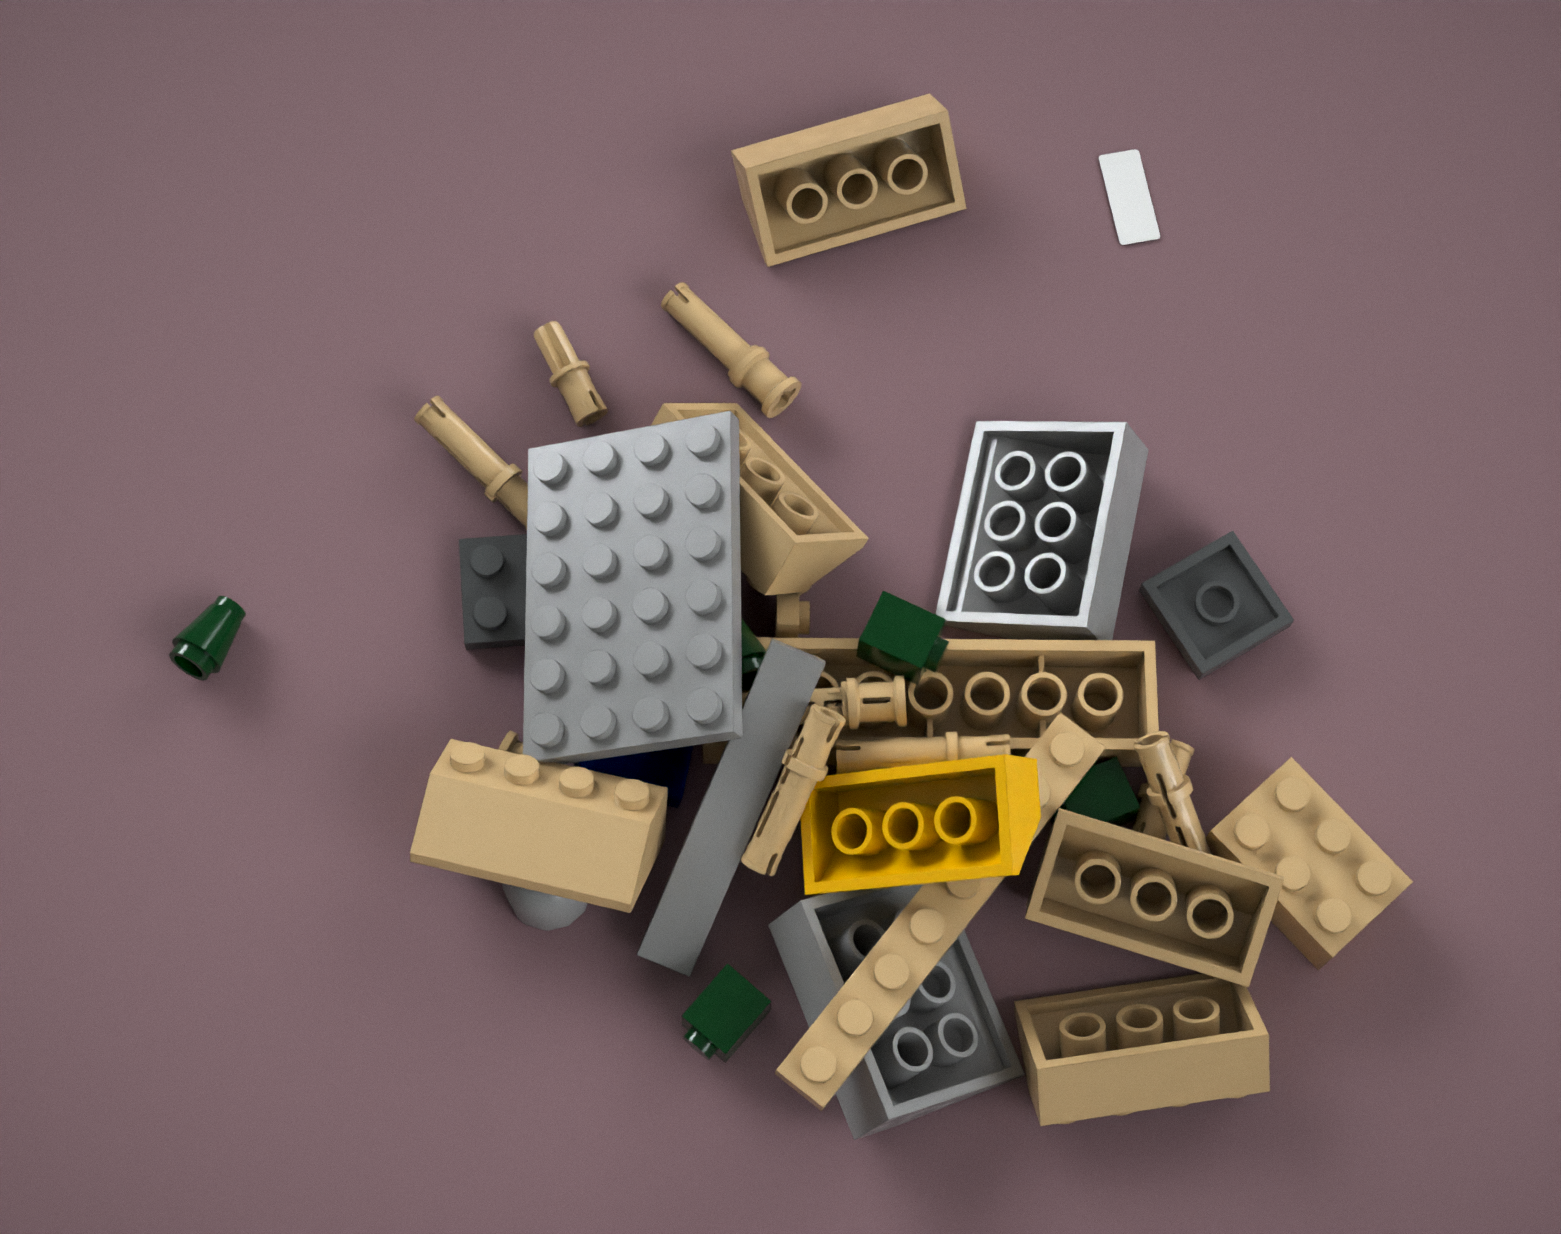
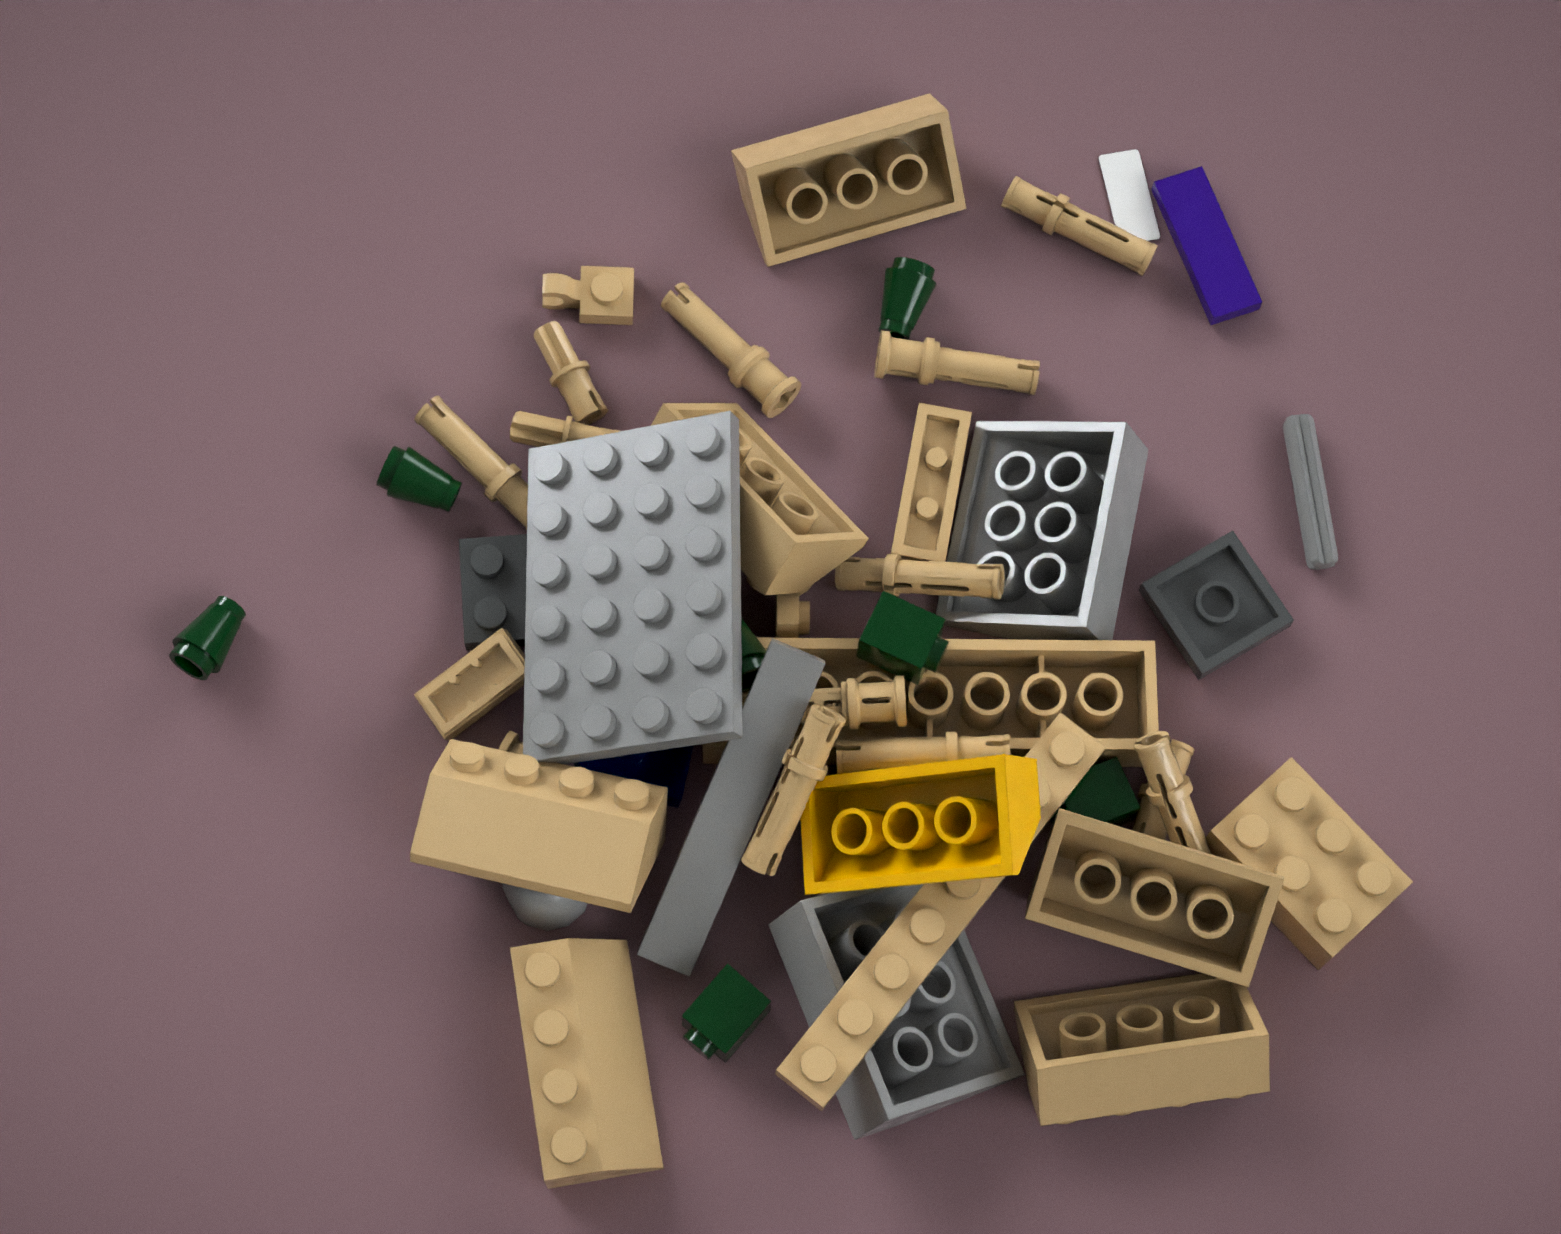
(417, 480): none -> dark green cone
(474, 684): none -> tan plate
(543, 430): none -> tan axle
(585, 1060): none -> tan slope
(600, 294): none -> tan plate
(905, 295): none -> dark green cone
(920, 577): none -> tan pin
(930, 362): none -> tan pin
(931, 483): none -> tan plate
(1078, 225): none -> tan pin
(1206, 245): none -> dark purple tile
(1310, 492): none -> light grey axle

